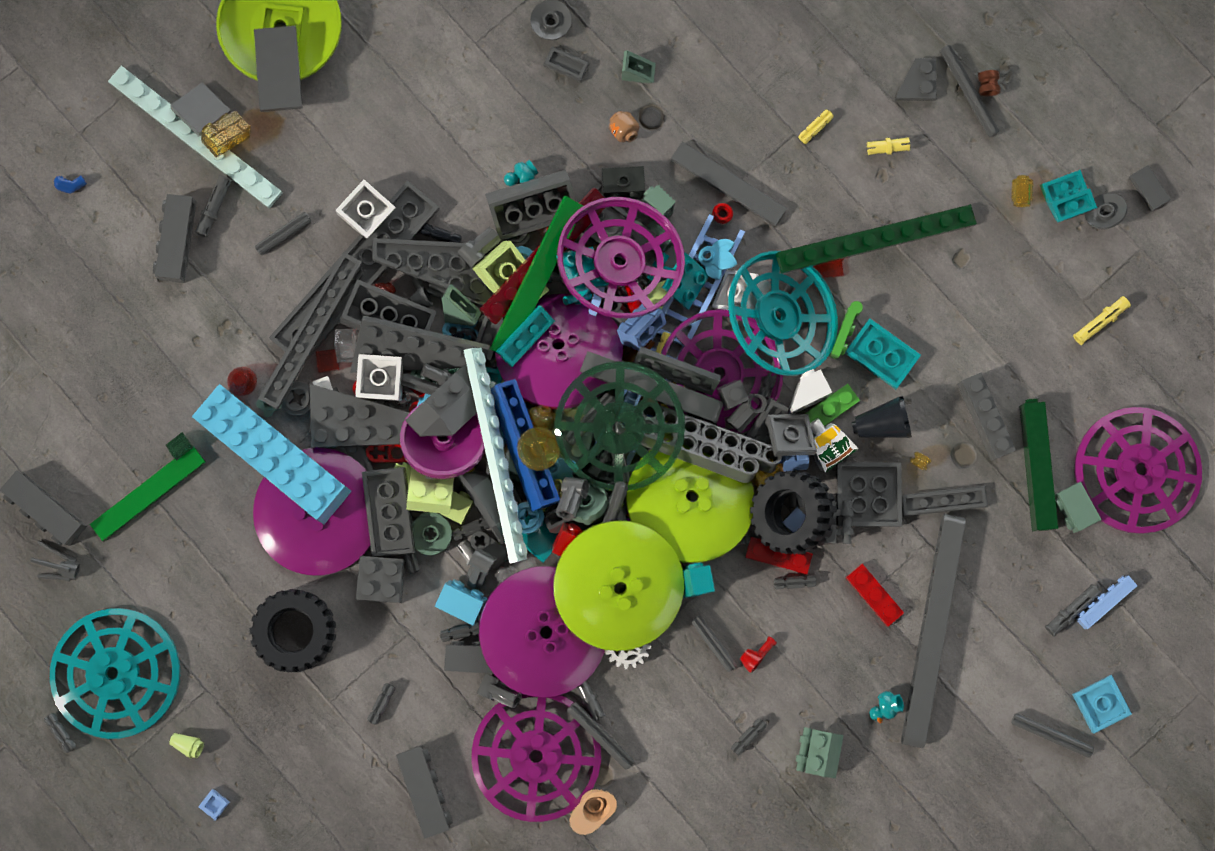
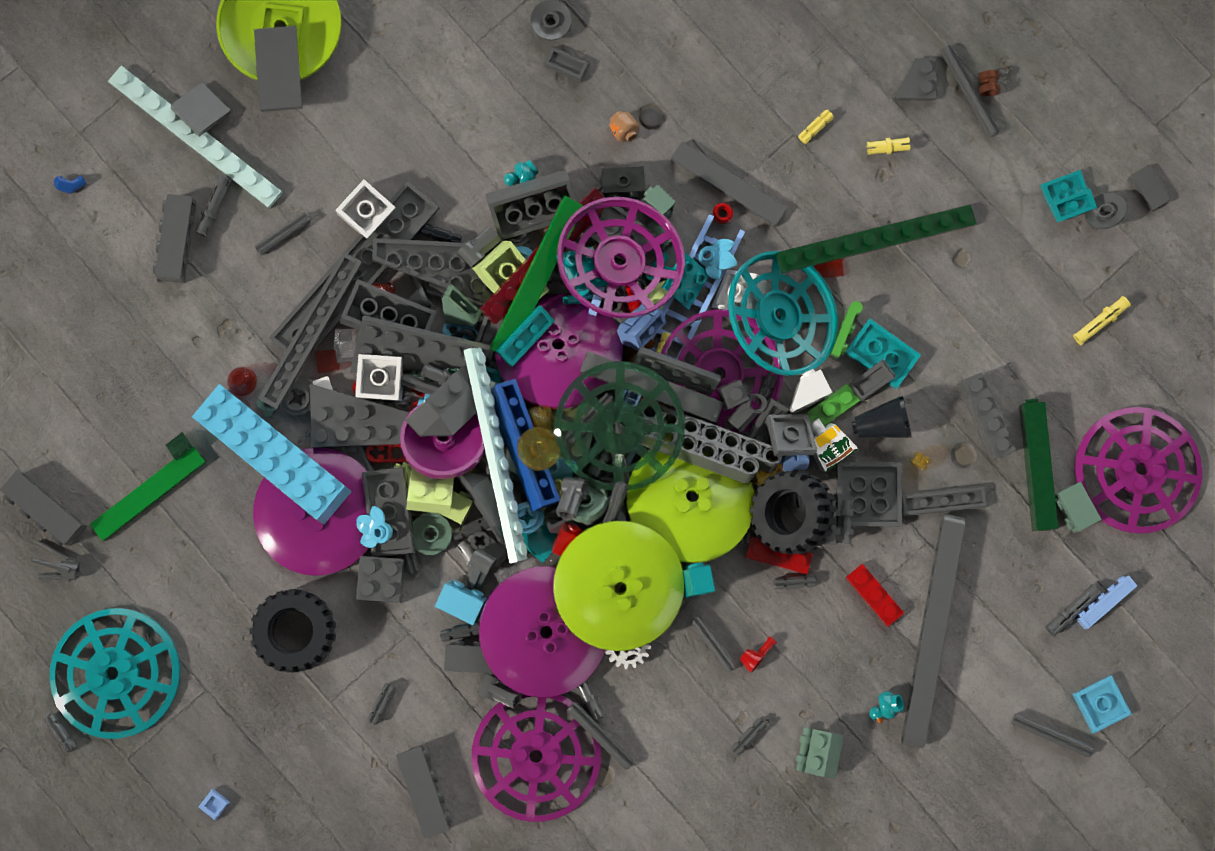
(188, 745): yellowish green cone -> none
(225, 133): clear yellow brick -> none
(374, 528): none -> medium azure plate
(592, 811): light nougat piece -> none
(637, 68): sand green slope -> none
(794, 520): light blue tile -> none
(872, 380): none -> dark grey tile
(1022, 191): clear yellow brick -> none

